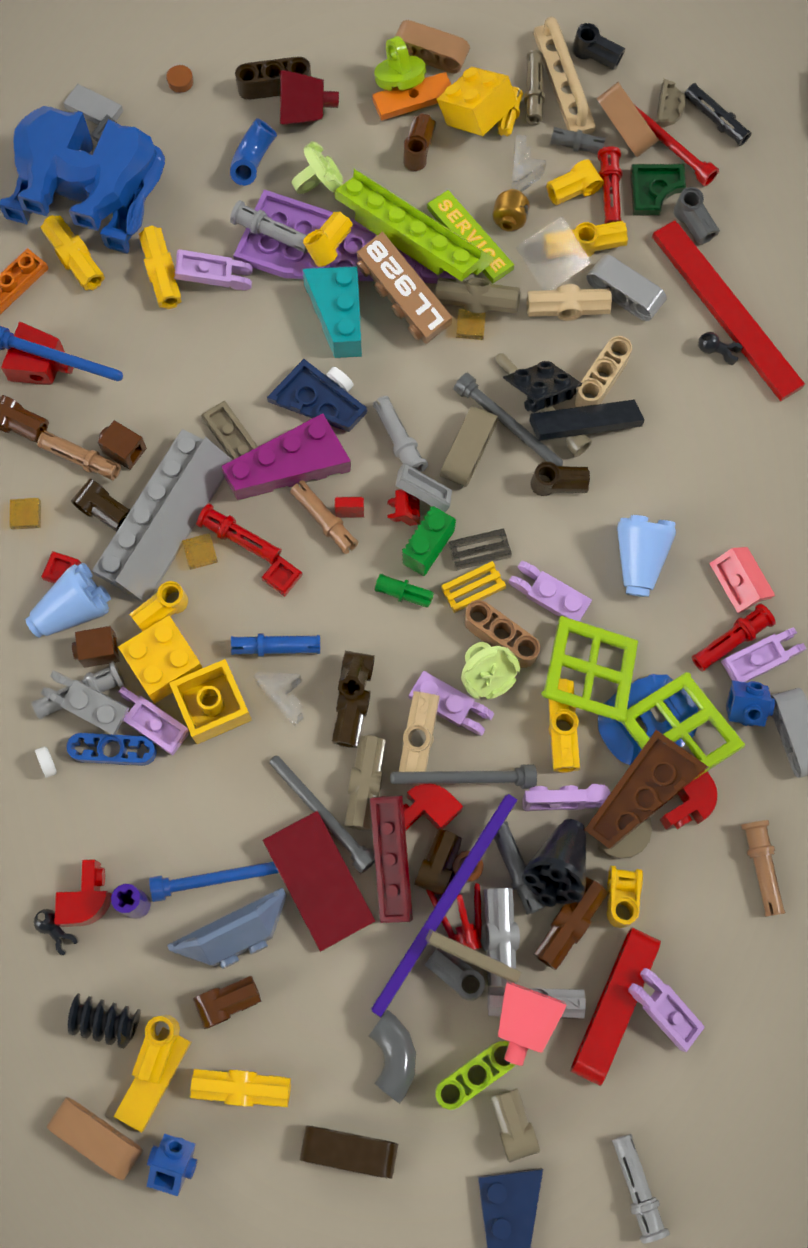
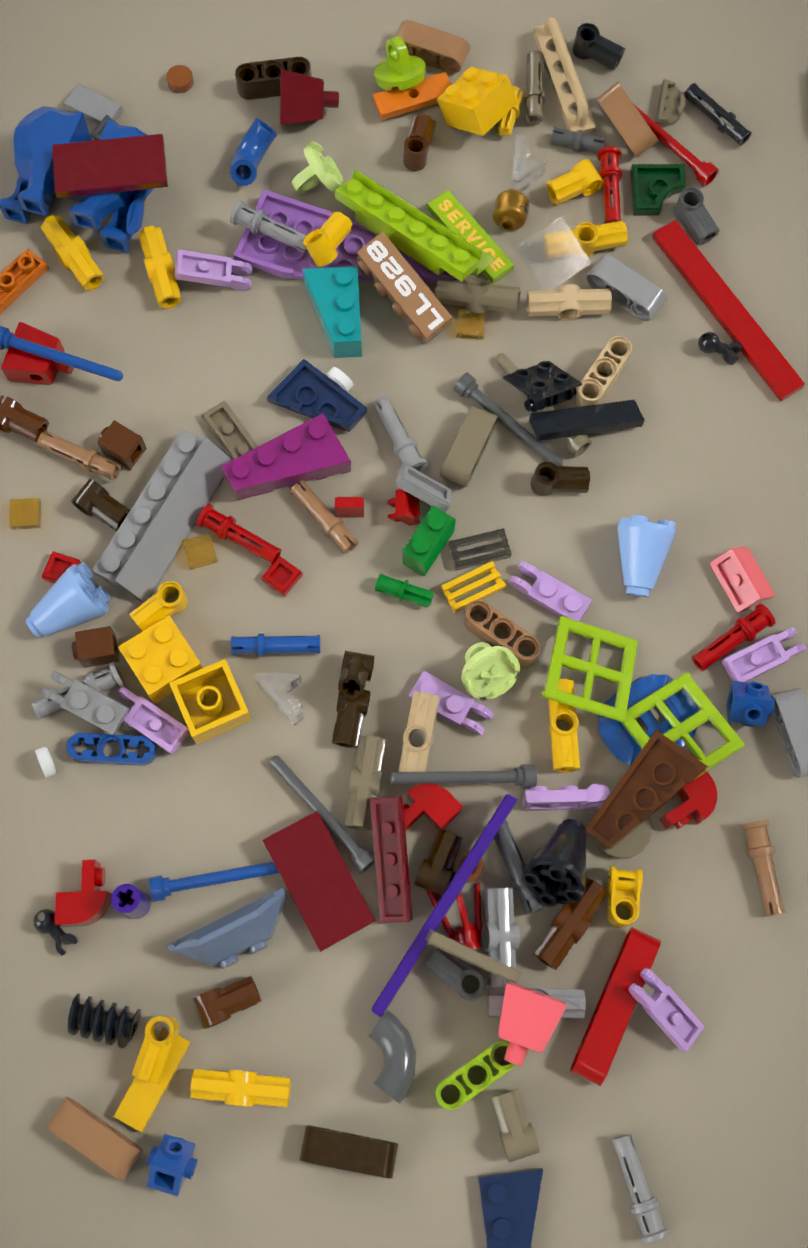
(109, 165): none -> dark red tile

